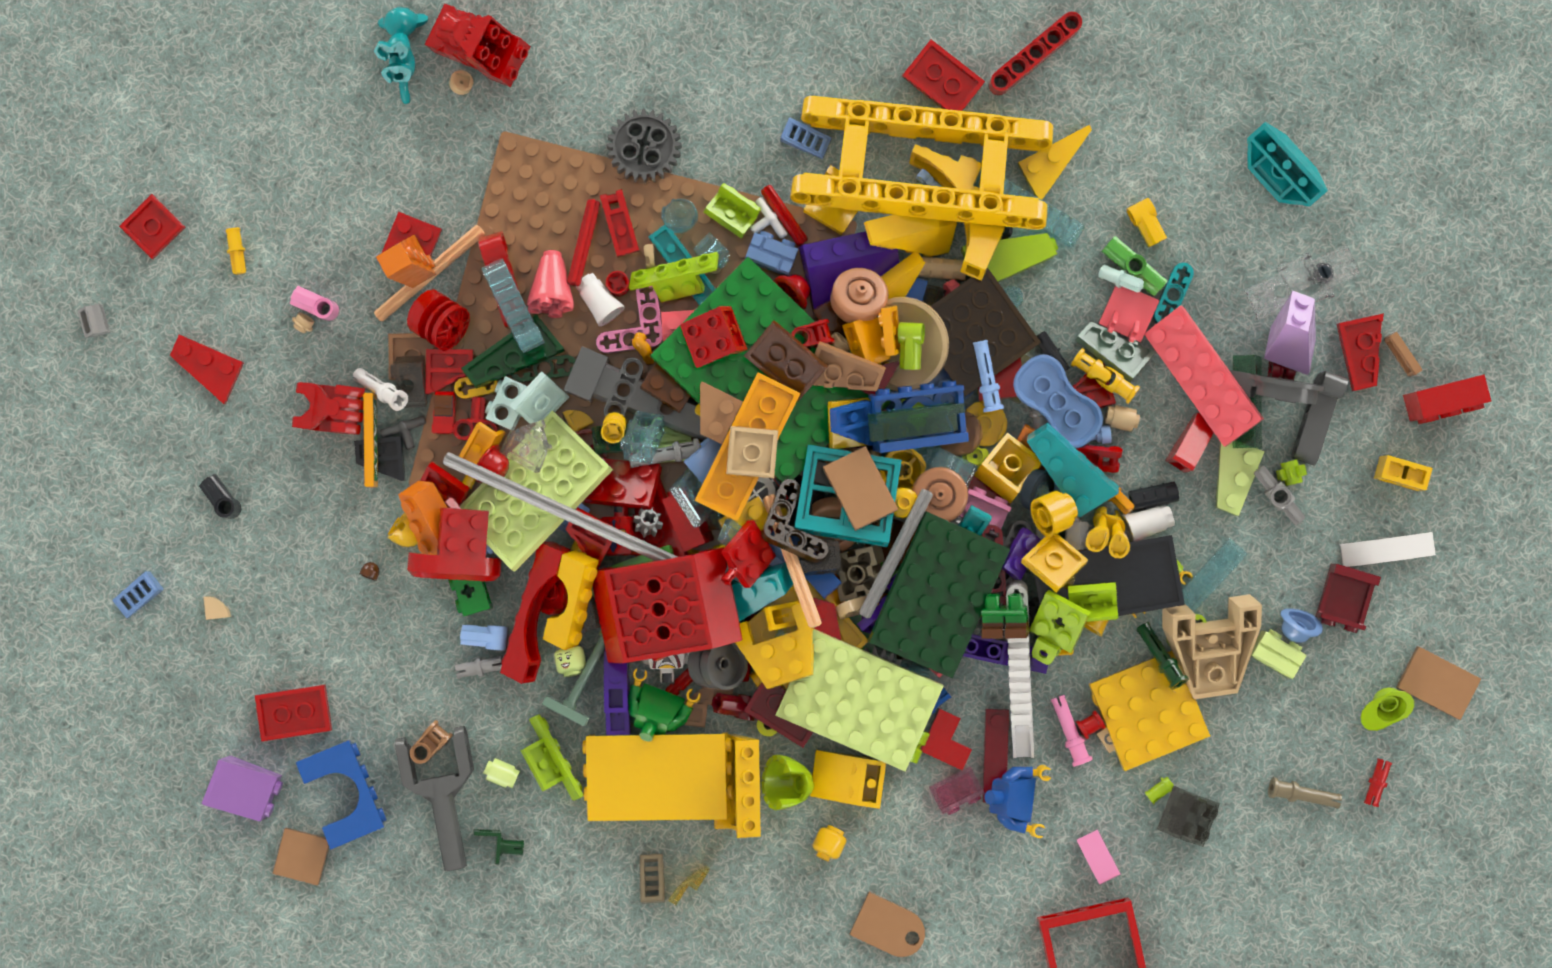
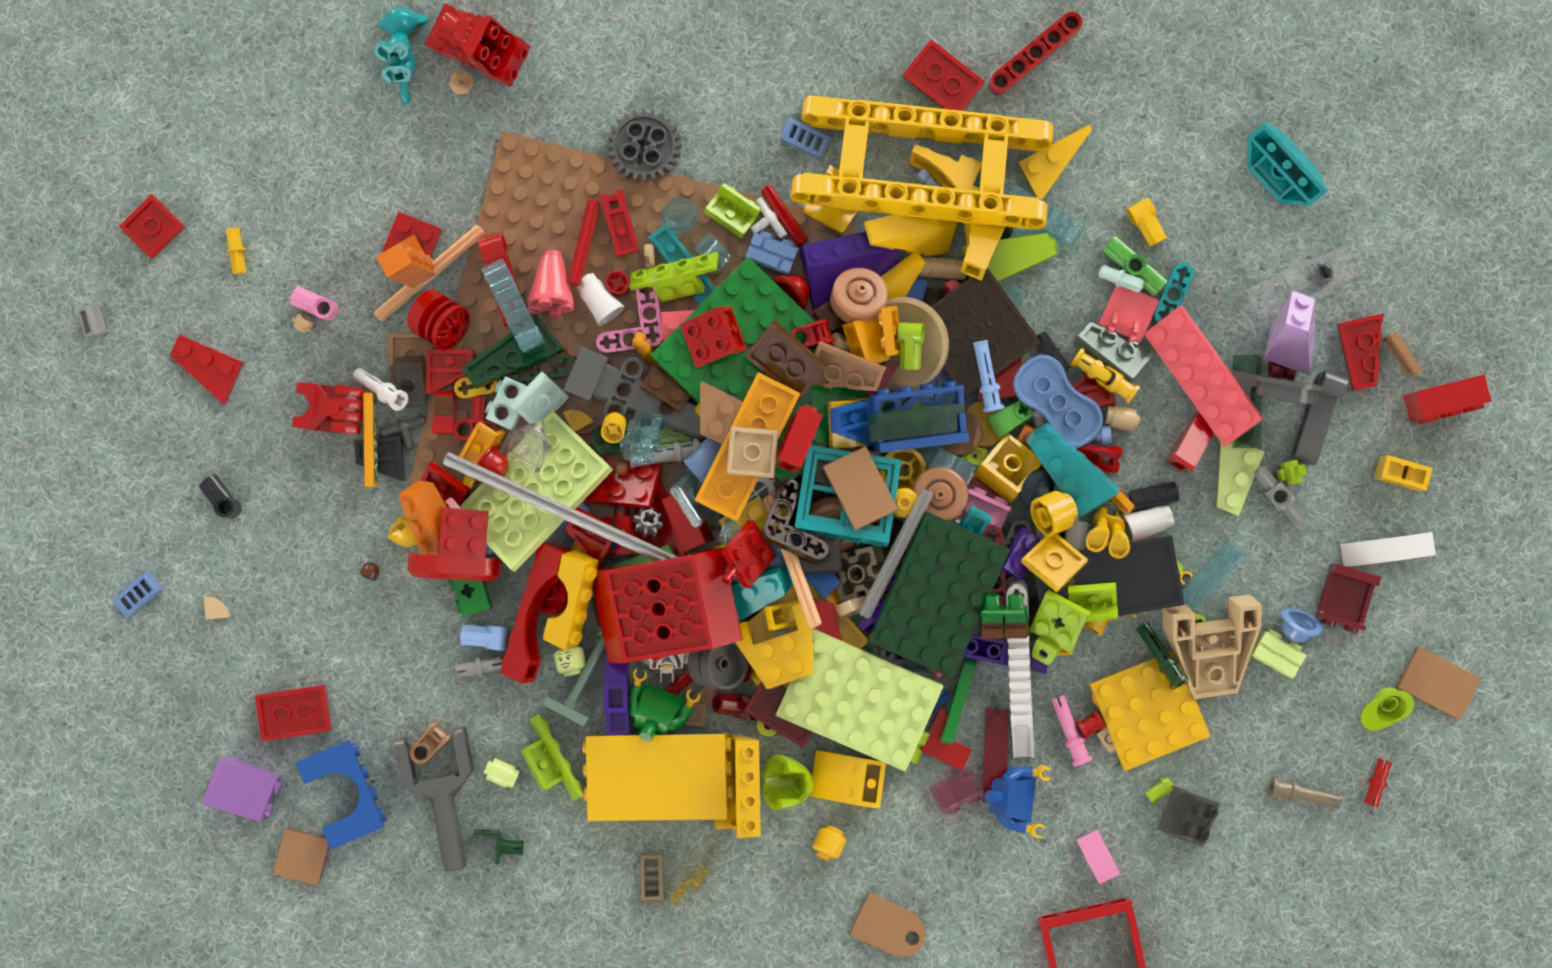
(798, 438): none -> red window
(958, 700): none -> green beam
(1009, 417): none -> bright green piece

